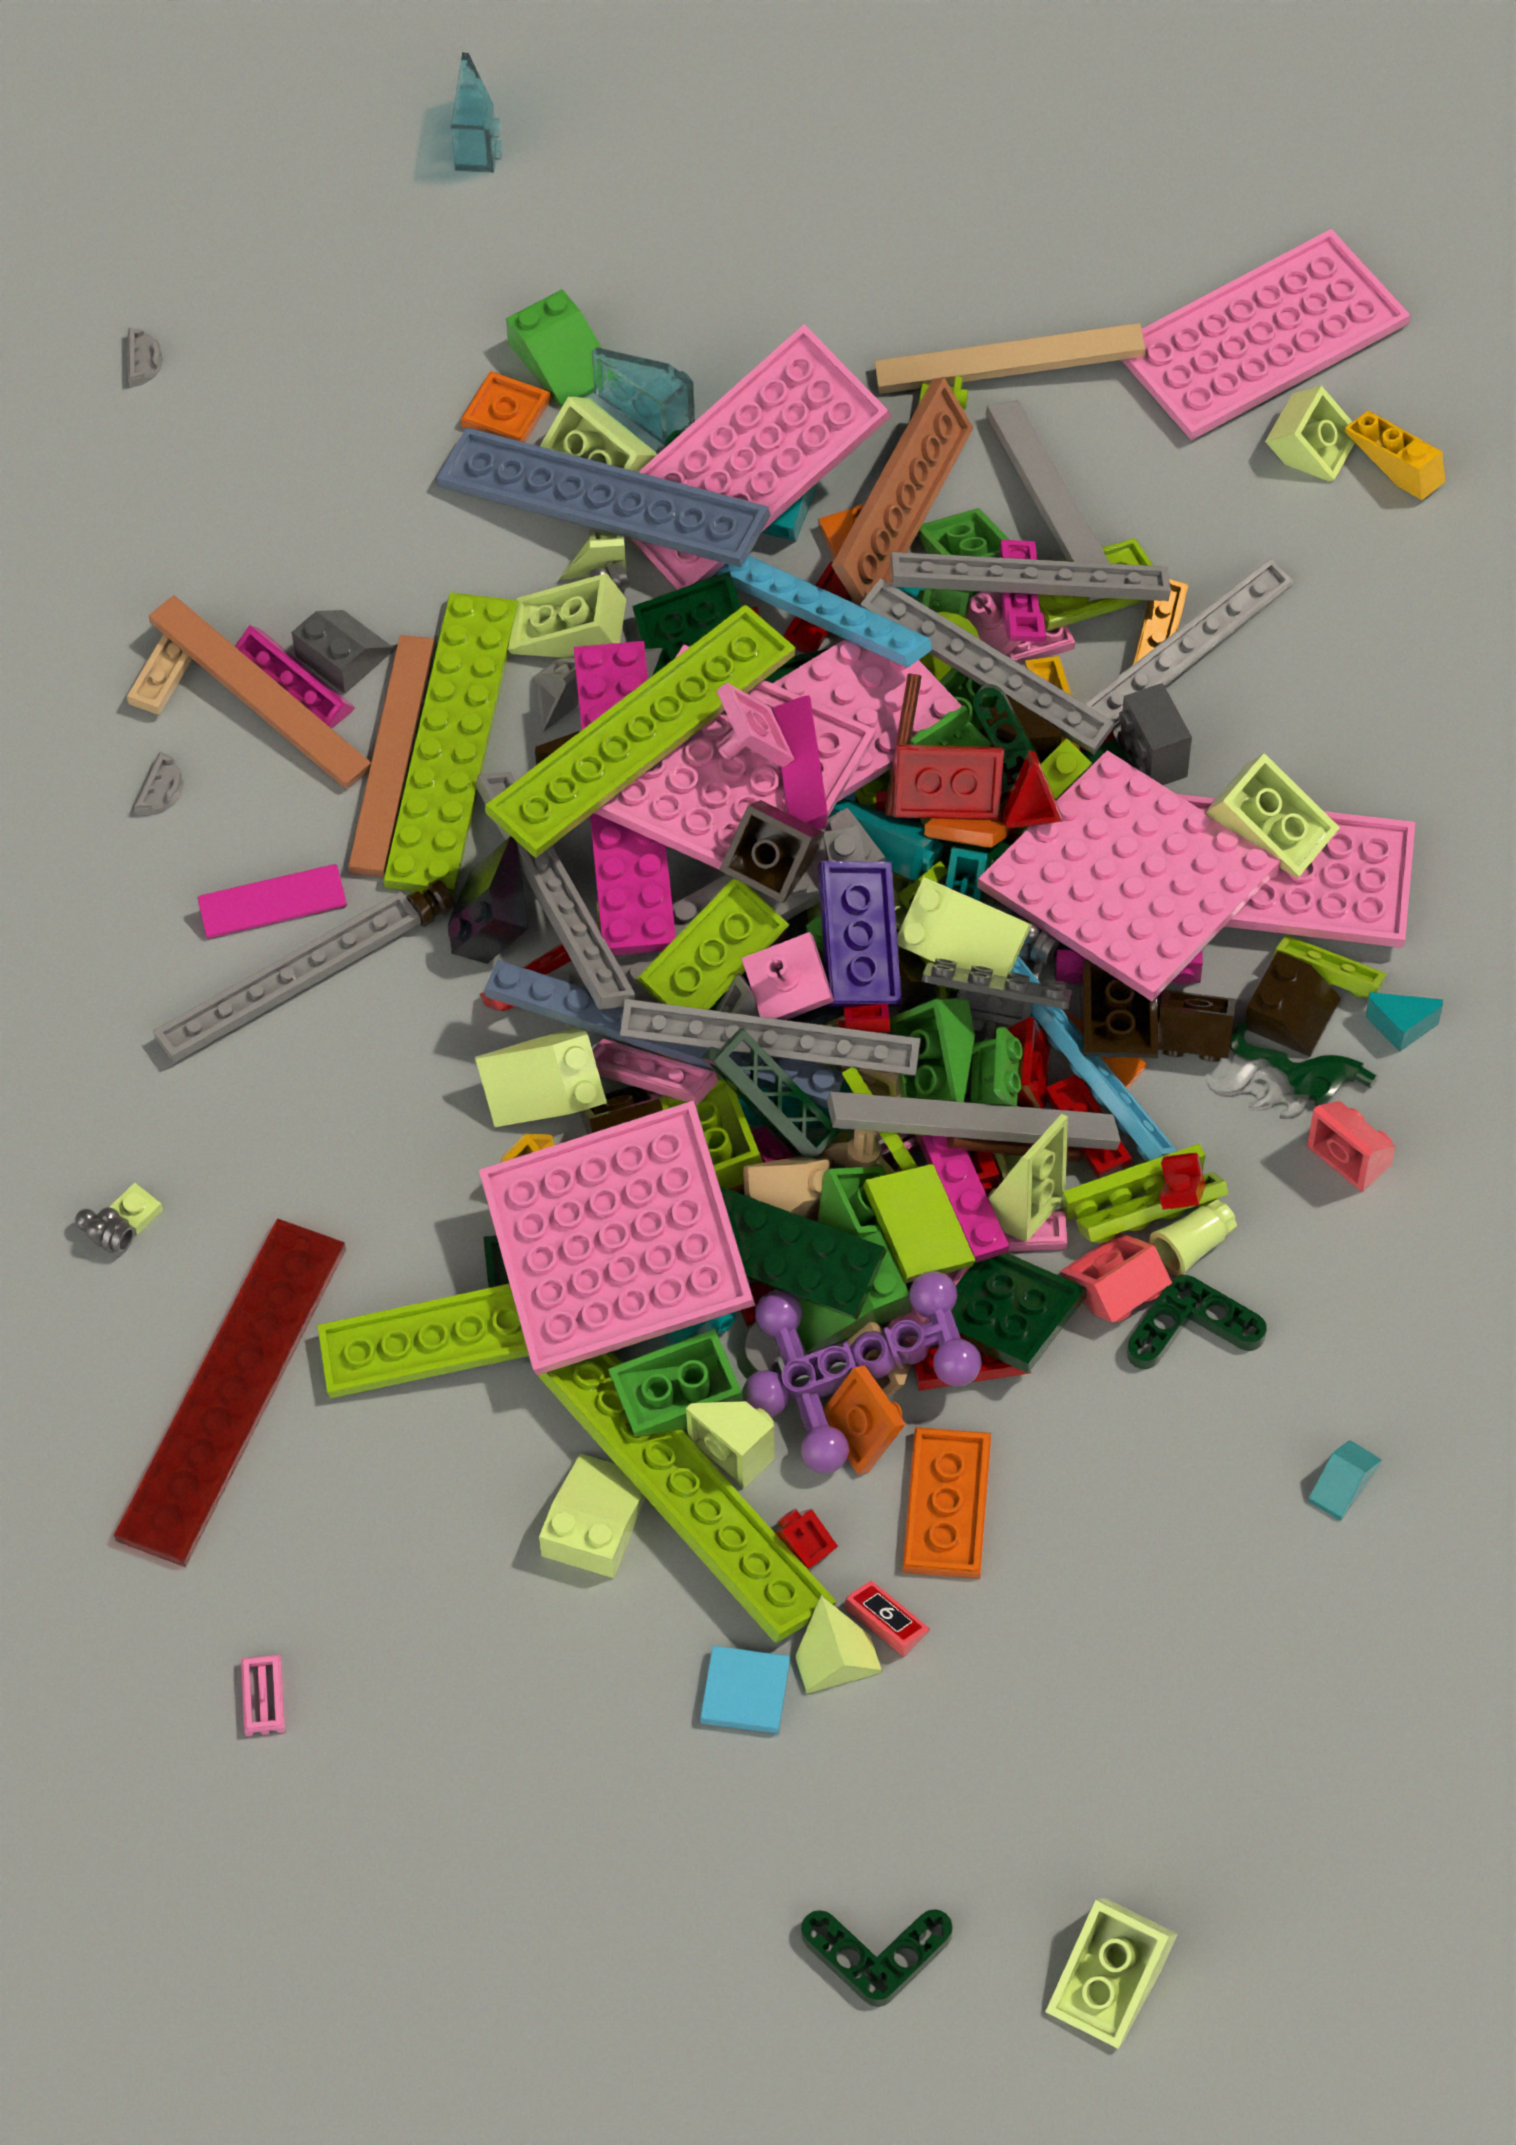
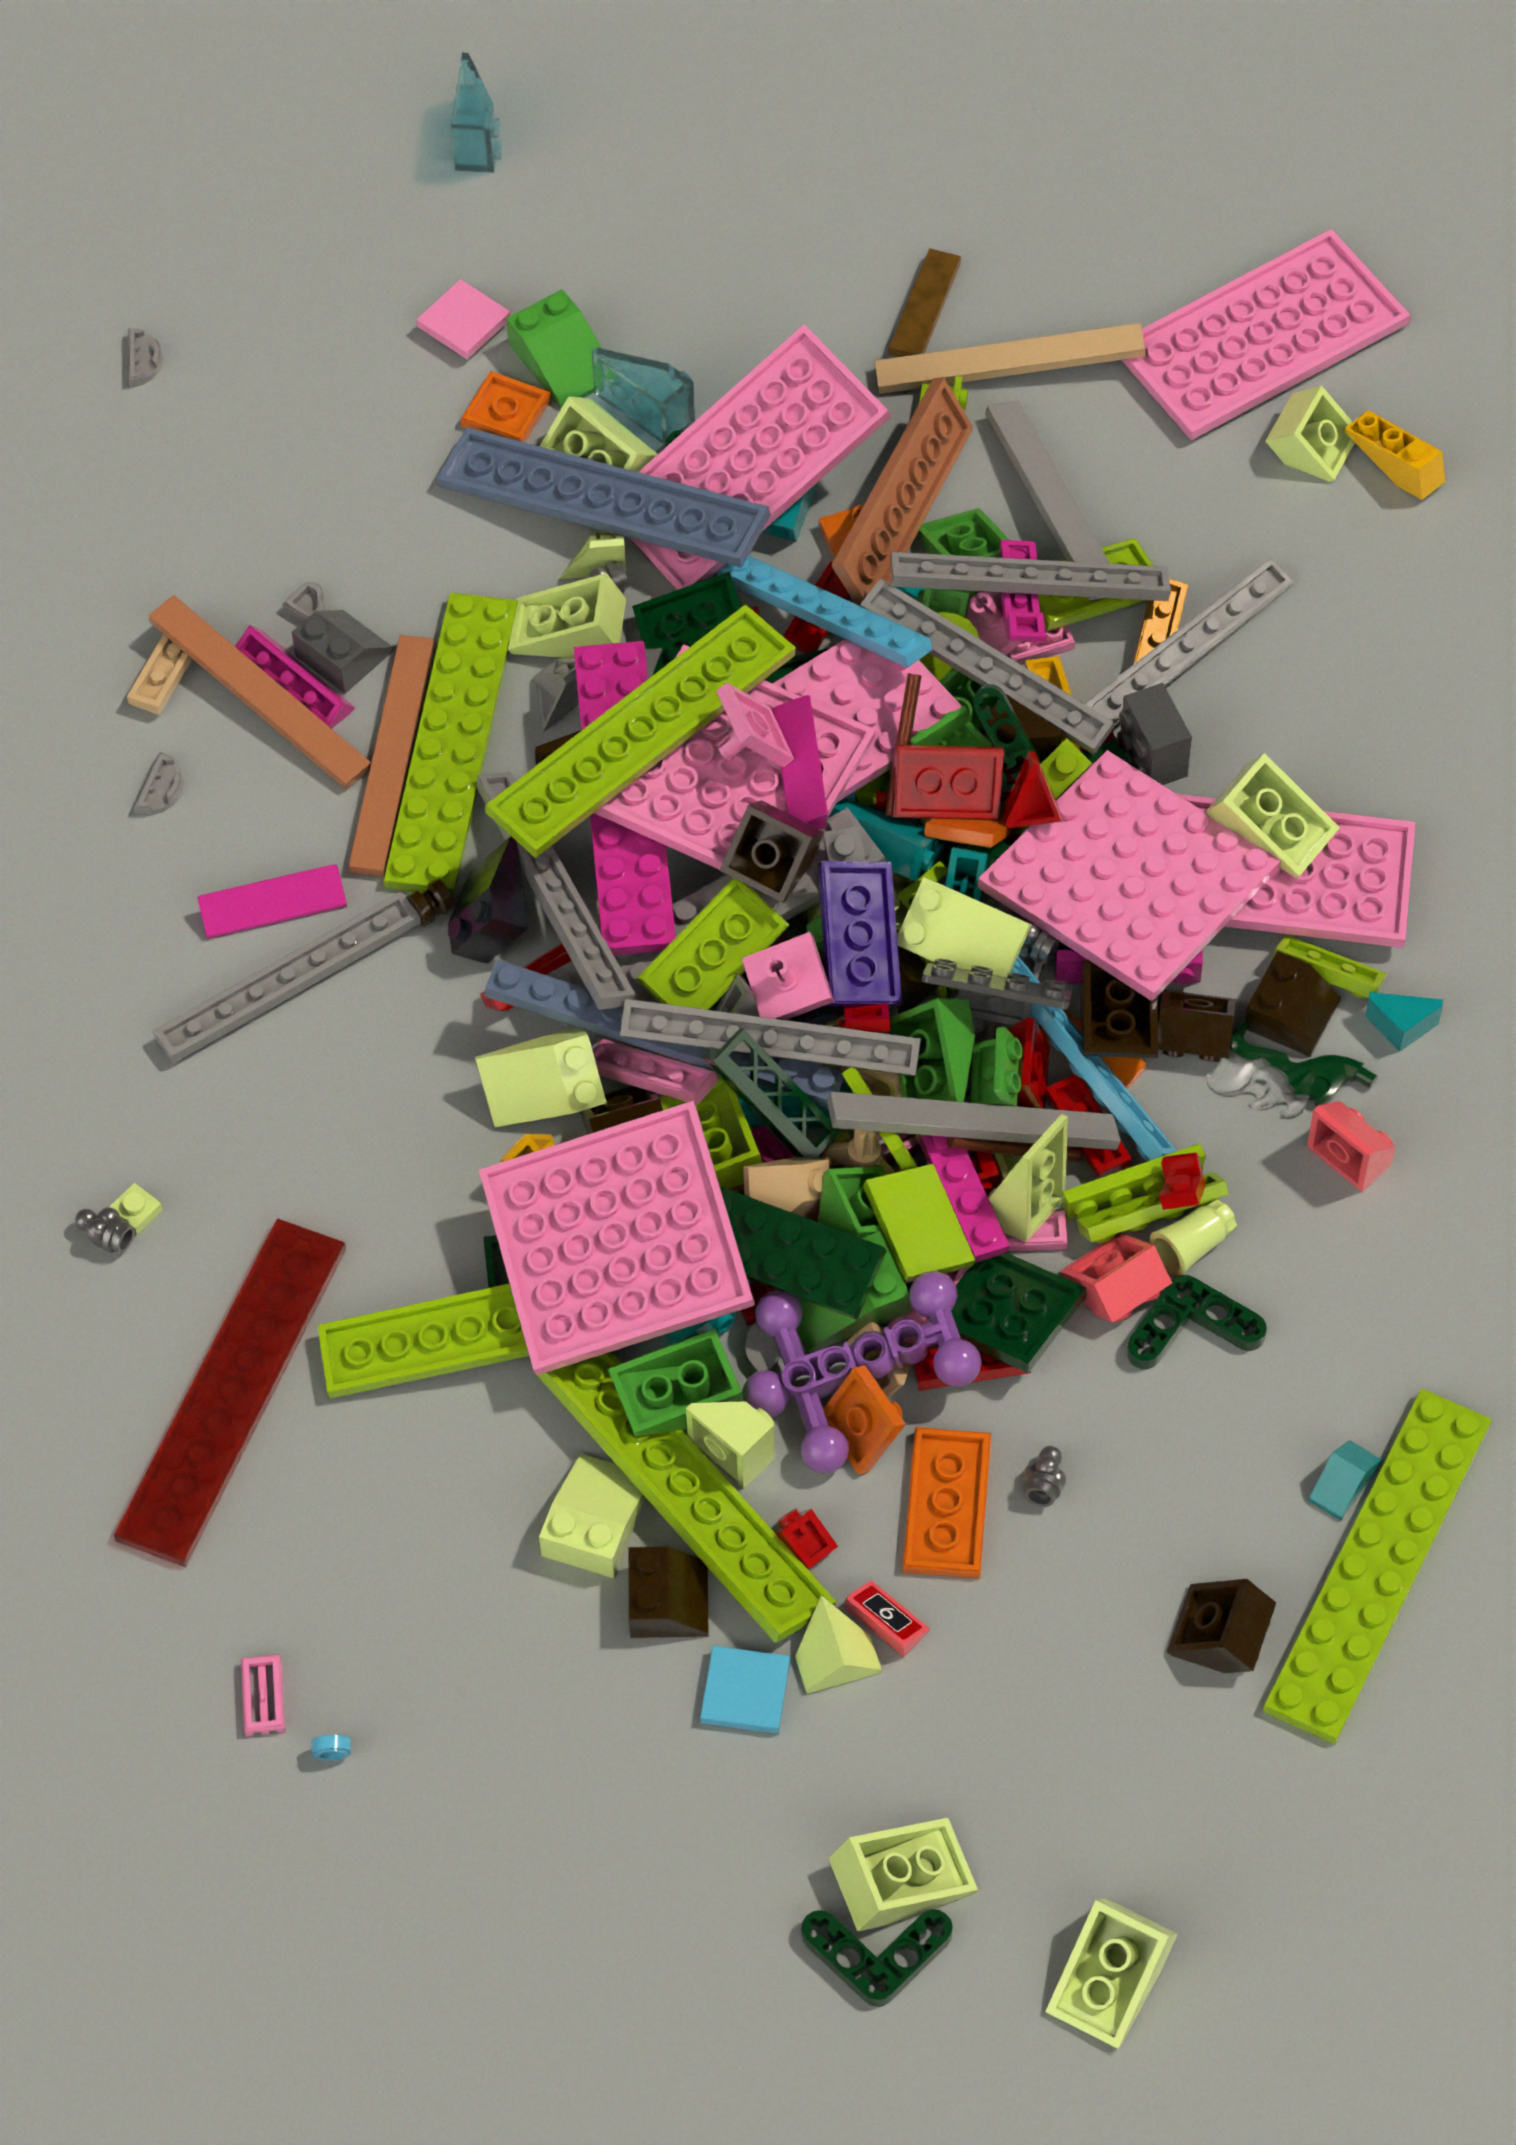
(305, 601): none -> light grey tile
(331, 1747): none -> medium azure tile
(463, 319): none -> bright pink tile
(667, 1593): none -> dark brown slope
(901, 1872): none -> yellowish green slope
(925, 303): none -> pearl gold tile
(1044, 1479): none -> flat silver piece
(1222, 1625): none -> dark brown slope
(1377, 1566): none -> lime plate

